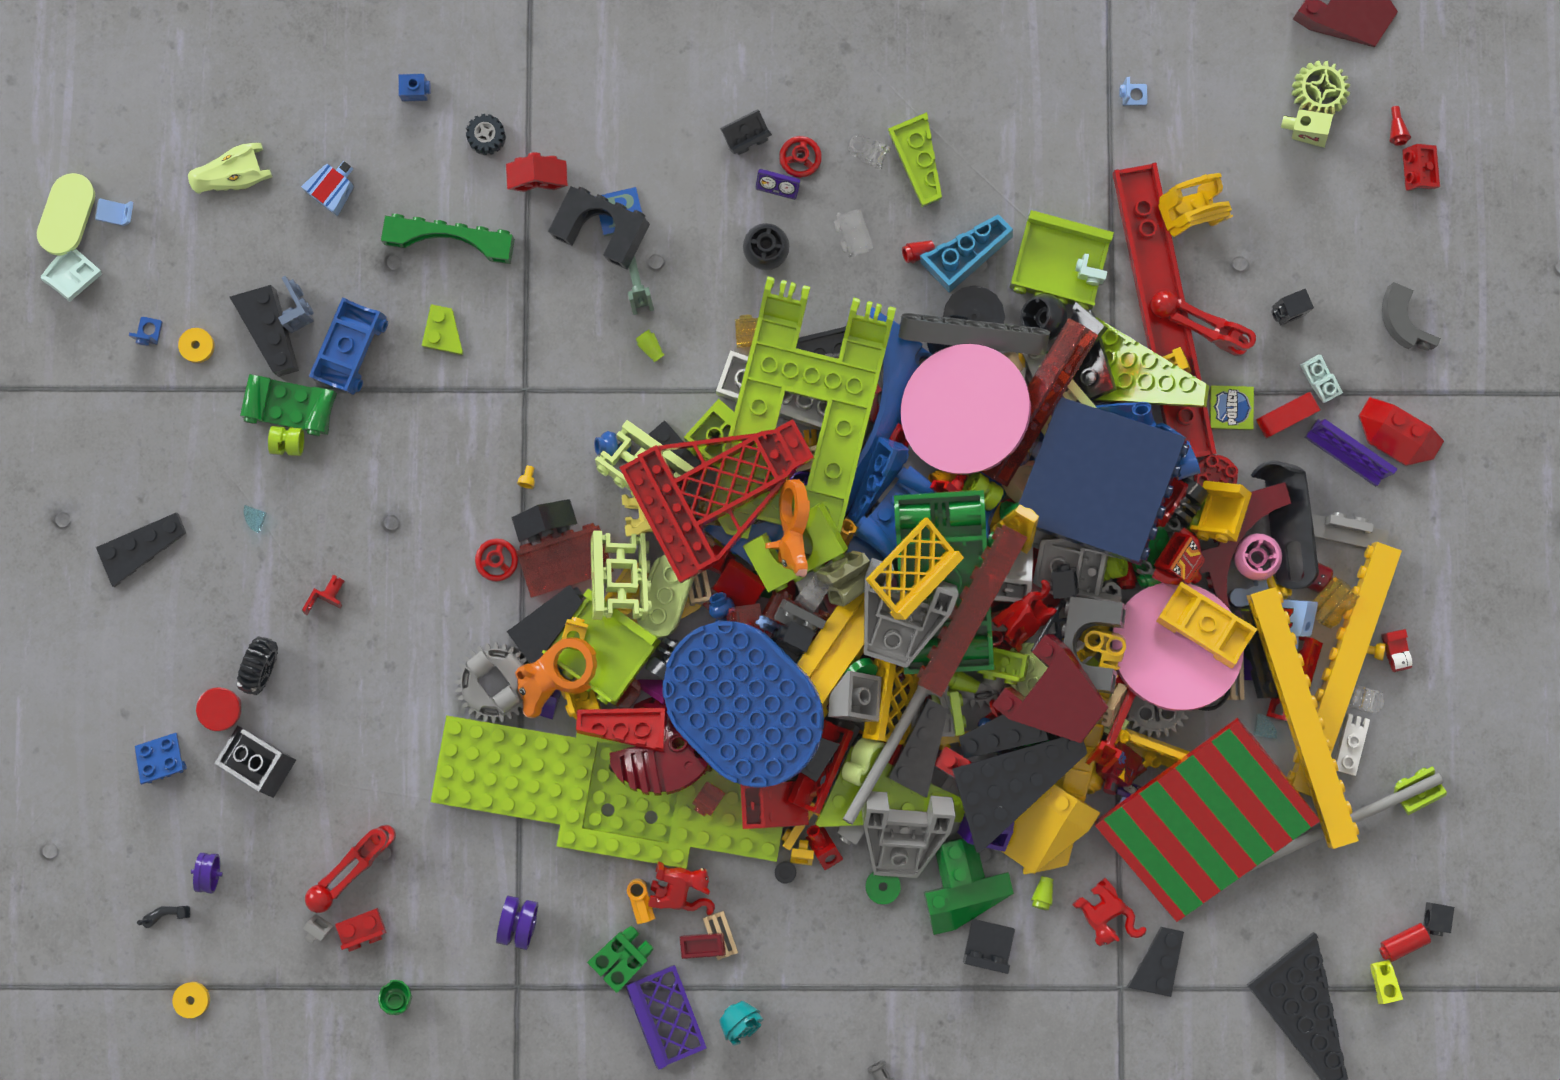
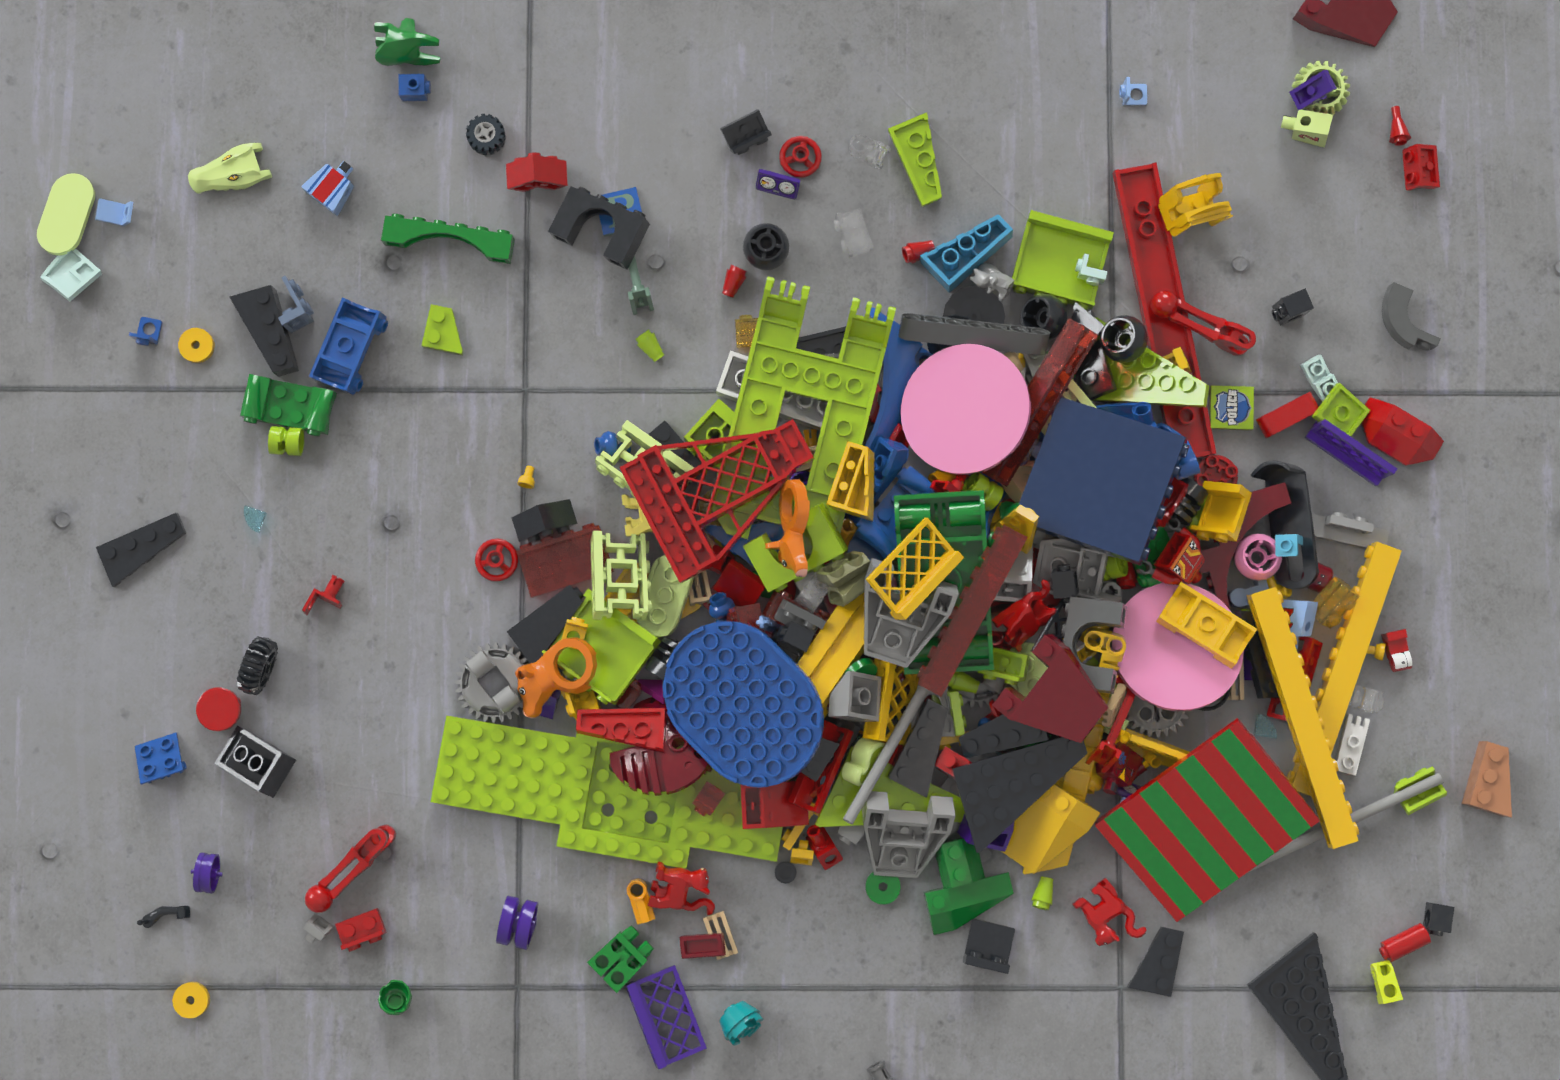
(403, 44): none -> green piece
(733, 280): none -> red cone
(854, 483): none -> yellow wedge
(992, 280): none -> light grey animal
(1115, 335): none -> black wheel
(1287, 545): none -> medium azure bracket
(1313, 90): none -> dark purple slope
(1342, 410): none -> lime tile
(1490, 780): none -> nougat wedge

